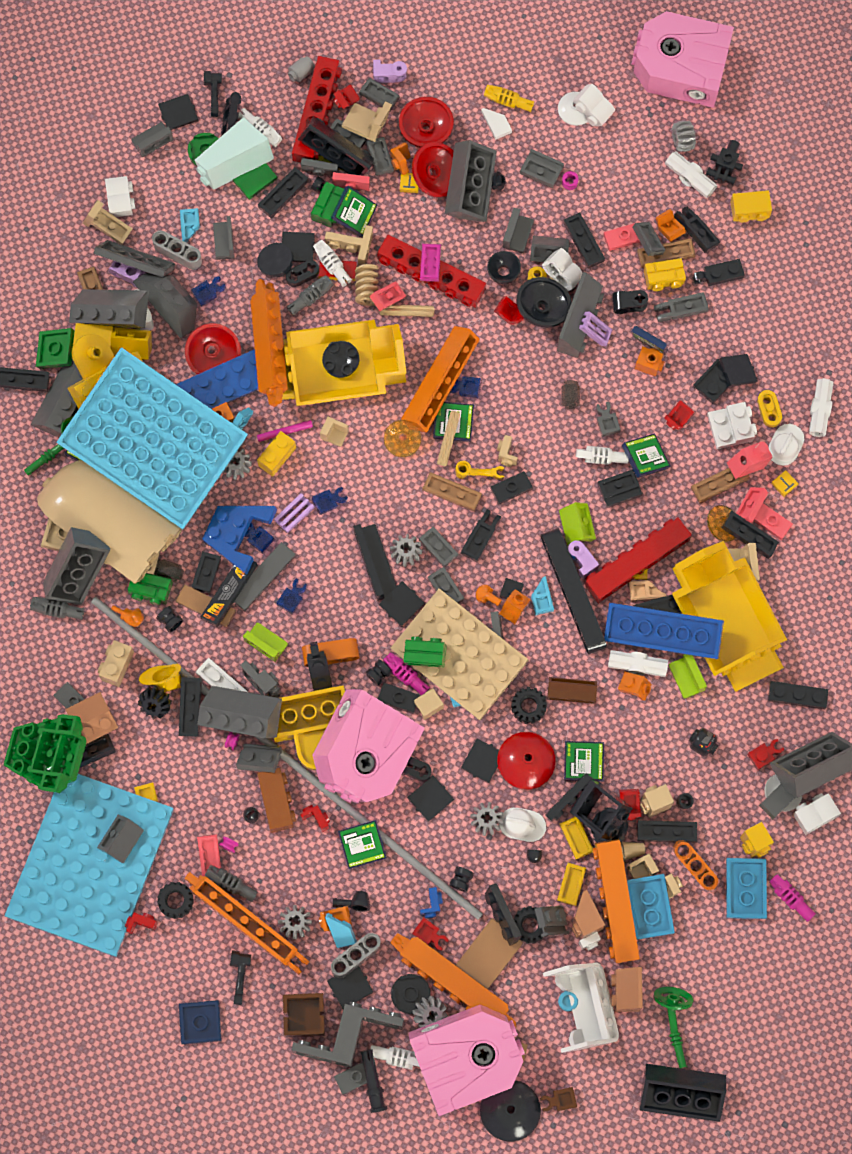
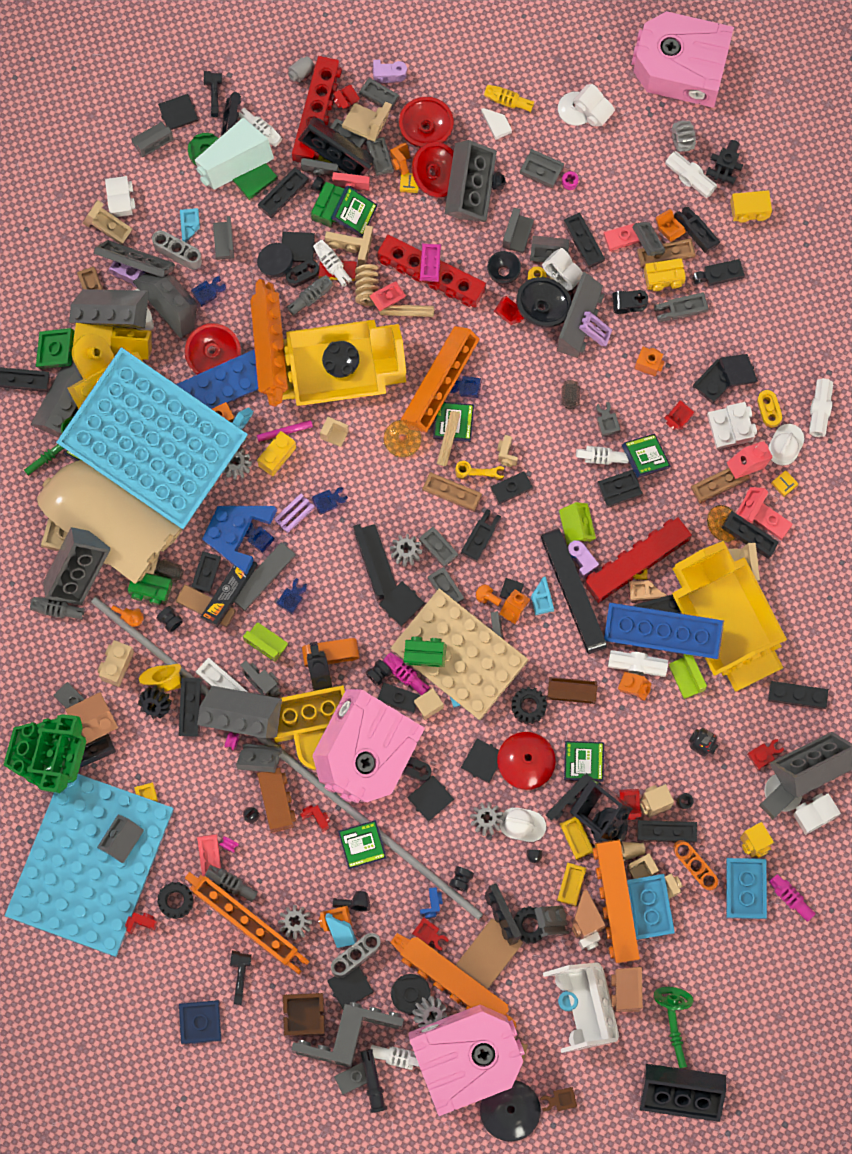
(649, 340): dark blue tile -> none

